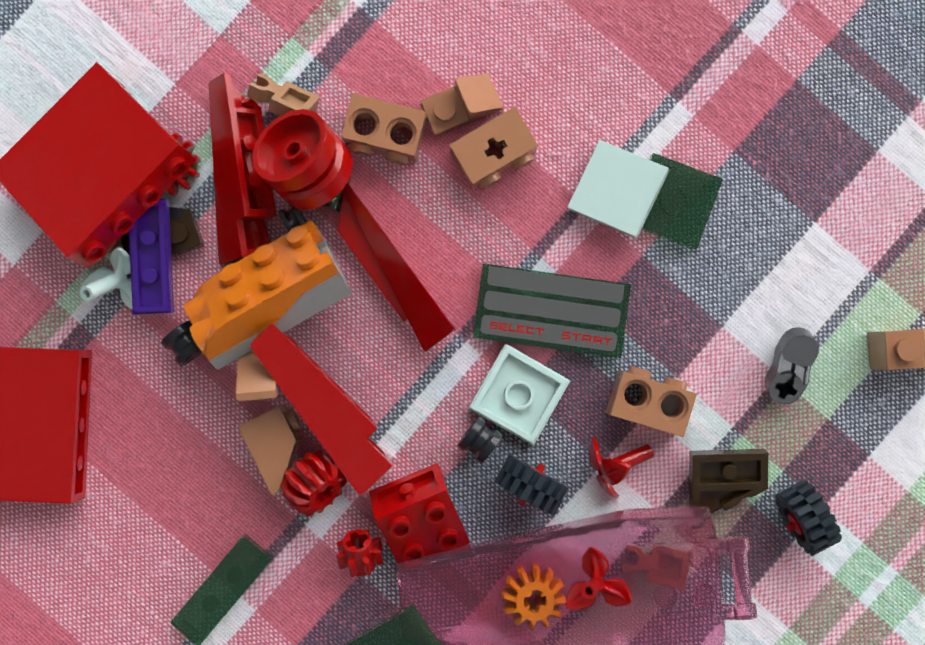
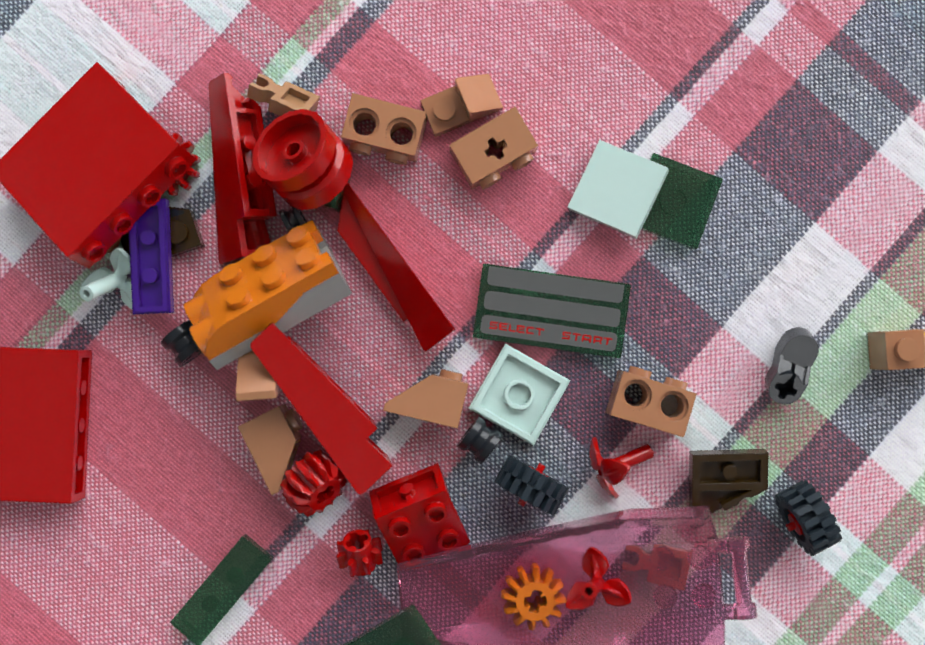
(433, 399): none -> nougat slope

